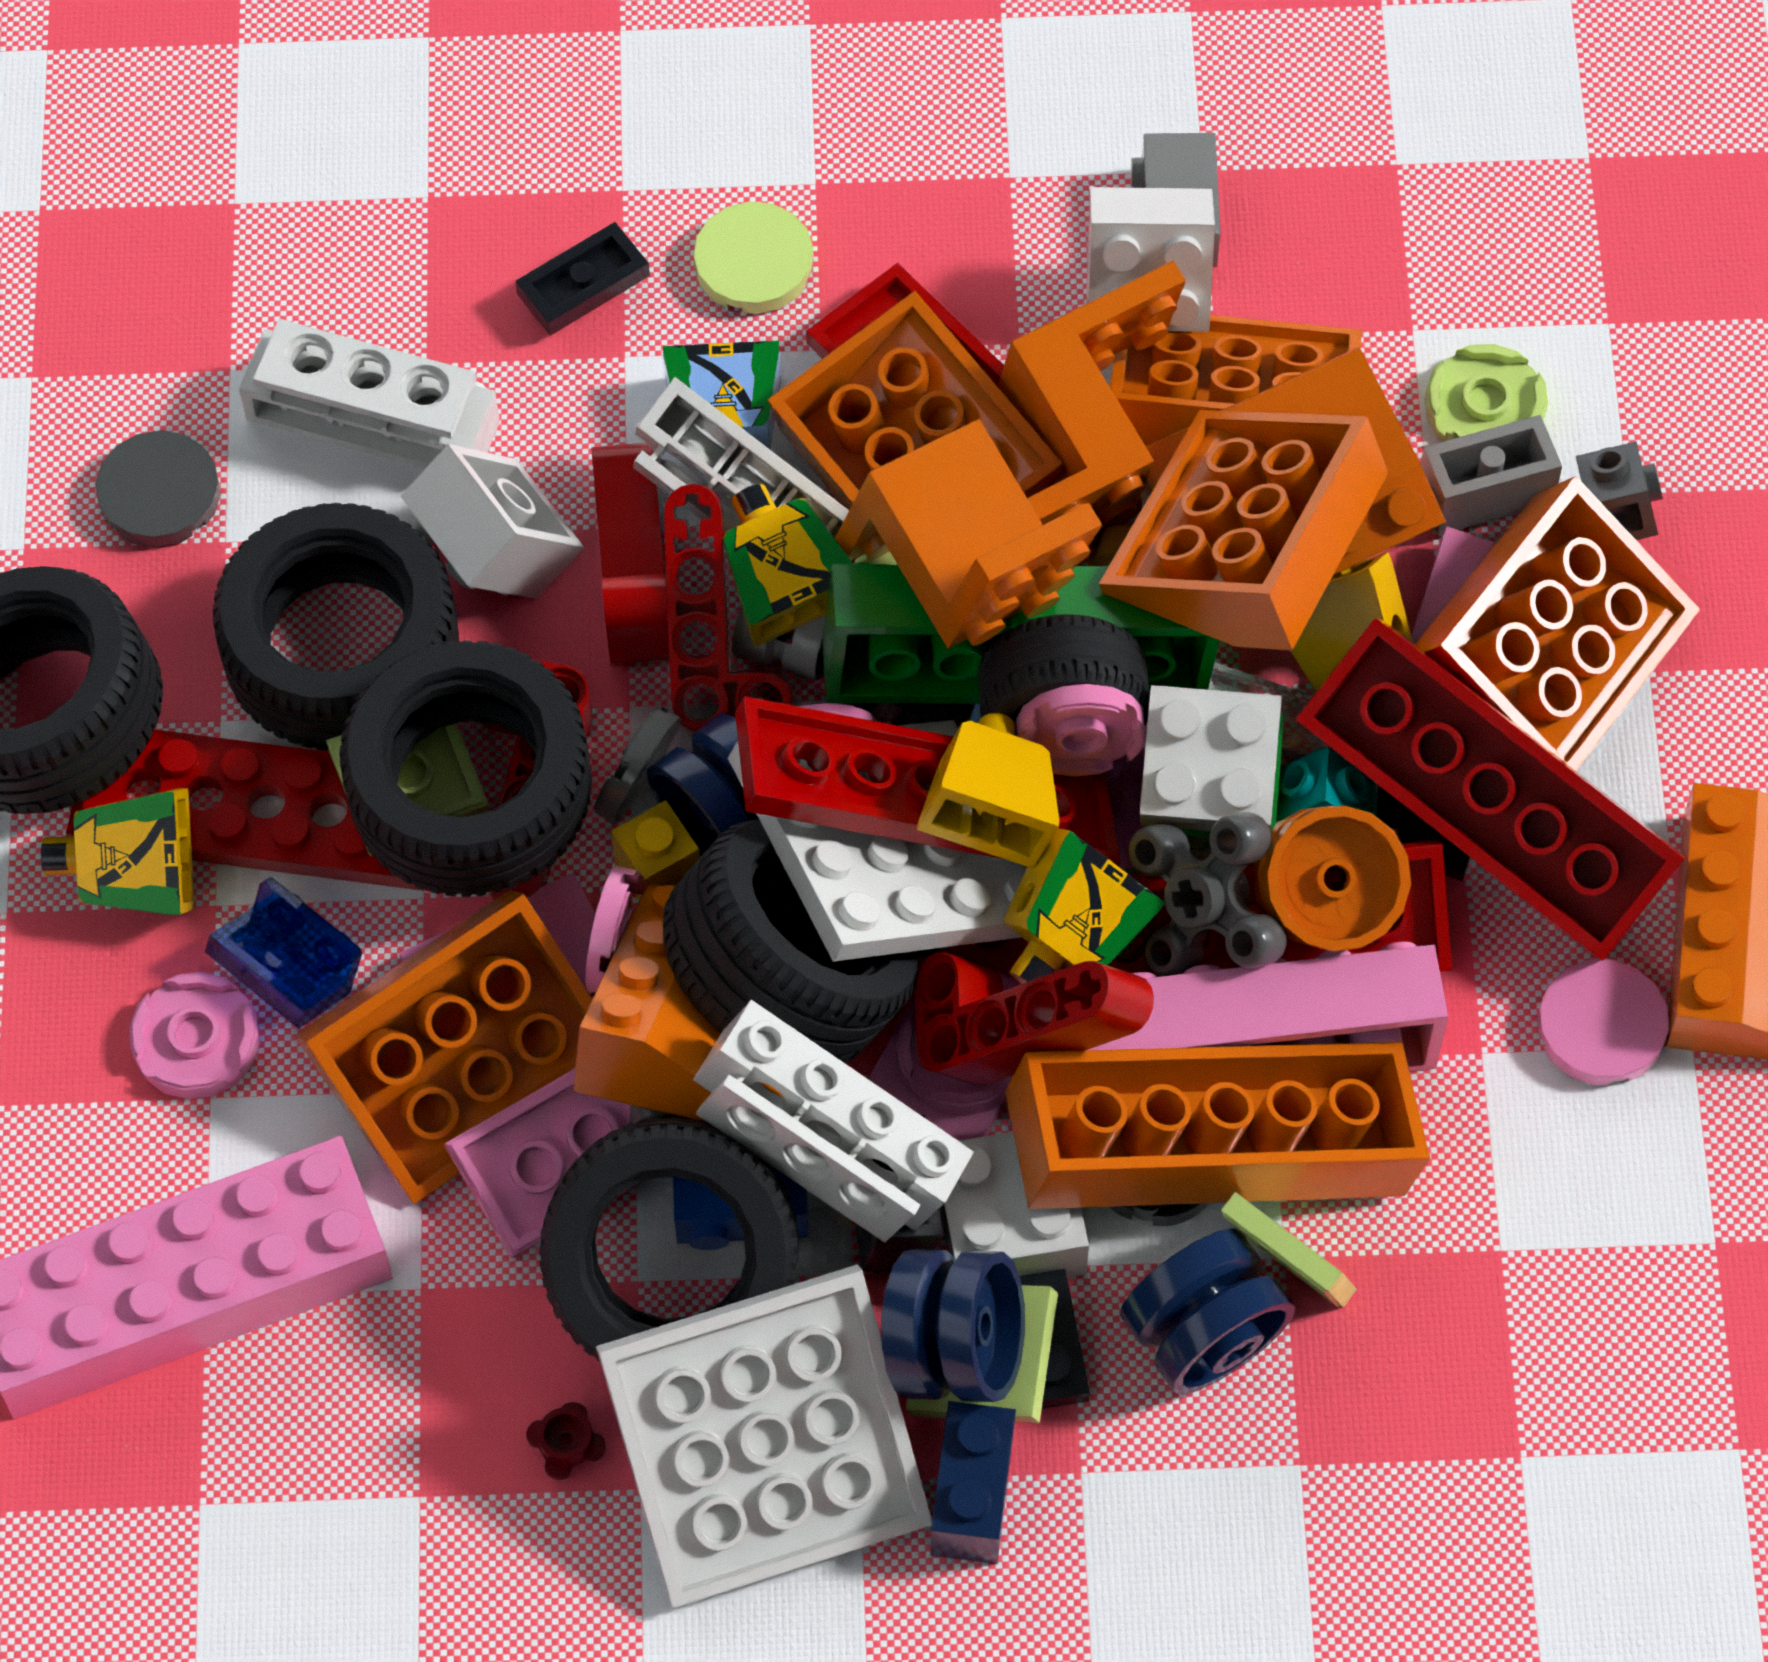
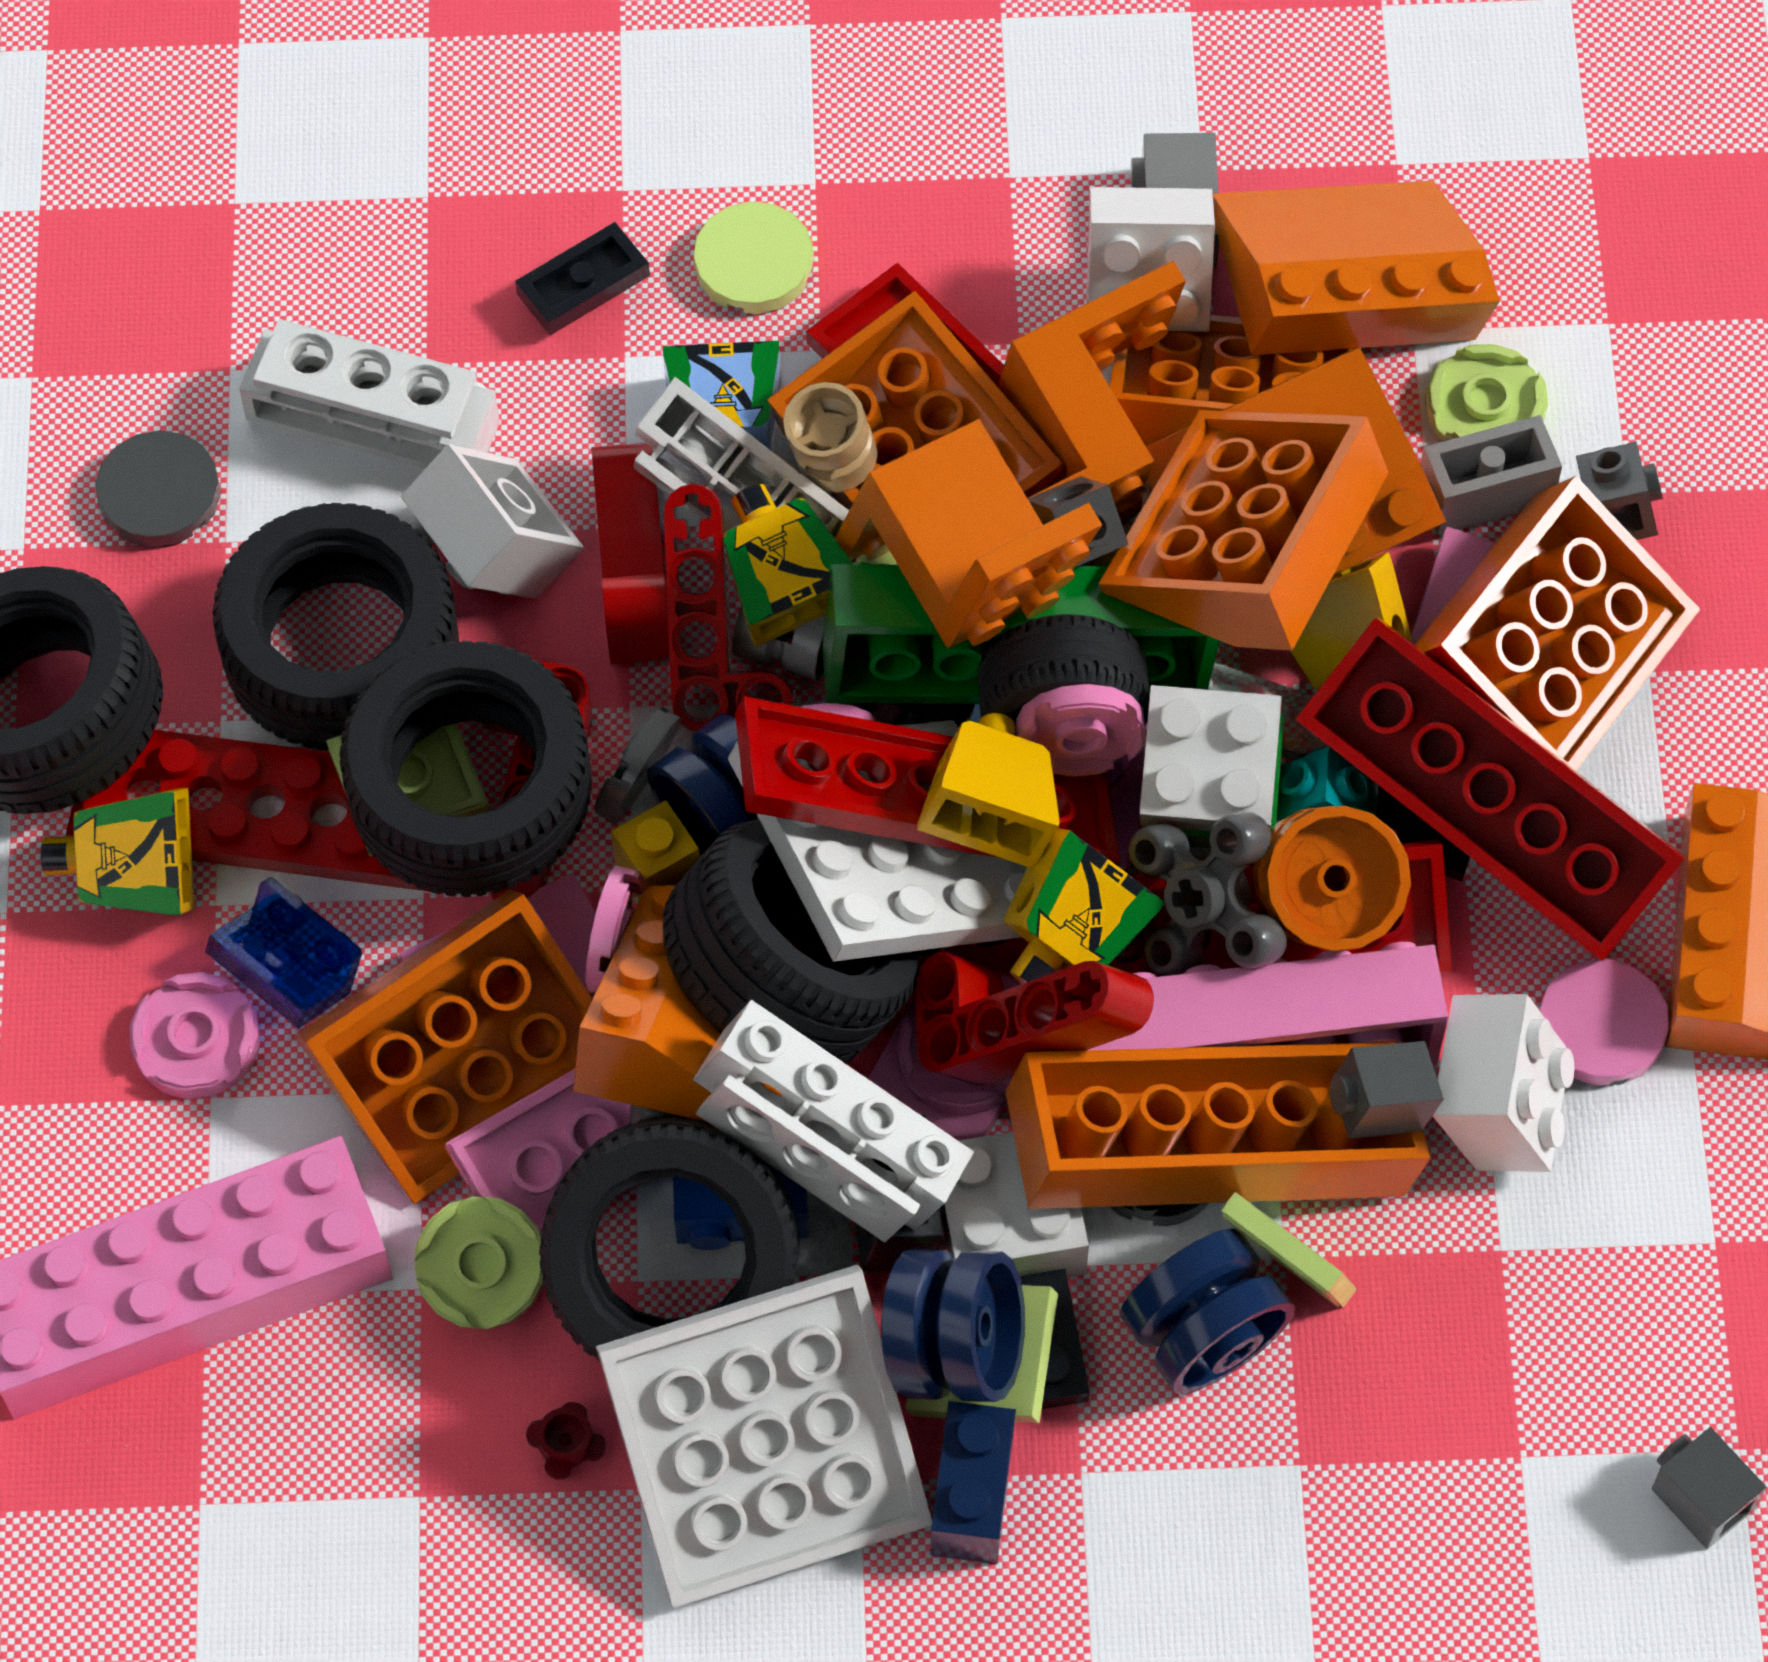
(479, 1262): none -> yellowish green tile
(830, 436): none -> tan wheel
(1075, 494): none -> dark grey brick
(1352, 267): none -> orange slope
(1386, 1090): none -> dark grey brick
(1503, 1083): none -> white brick
(1706, 1485): none -> dark grey brick

